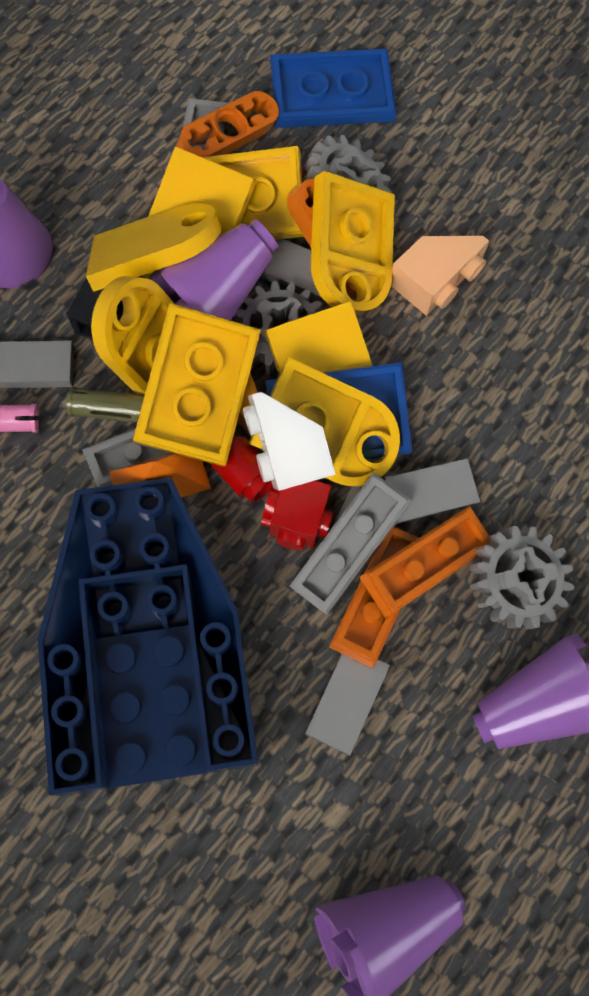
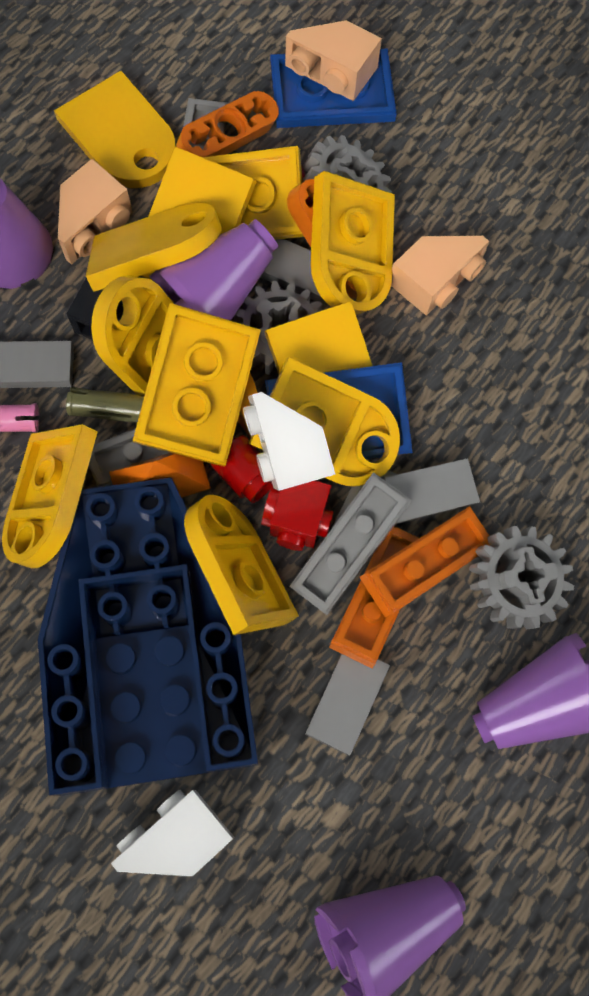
(46, 494): none -> yellow tile
(89, 206): none -> light nougat slope
(118, 129): none -> yellow tile
(177, 842): none -> white slope
(237, 566): none -> yellow tile
(334, 56): none -> light nougat slope

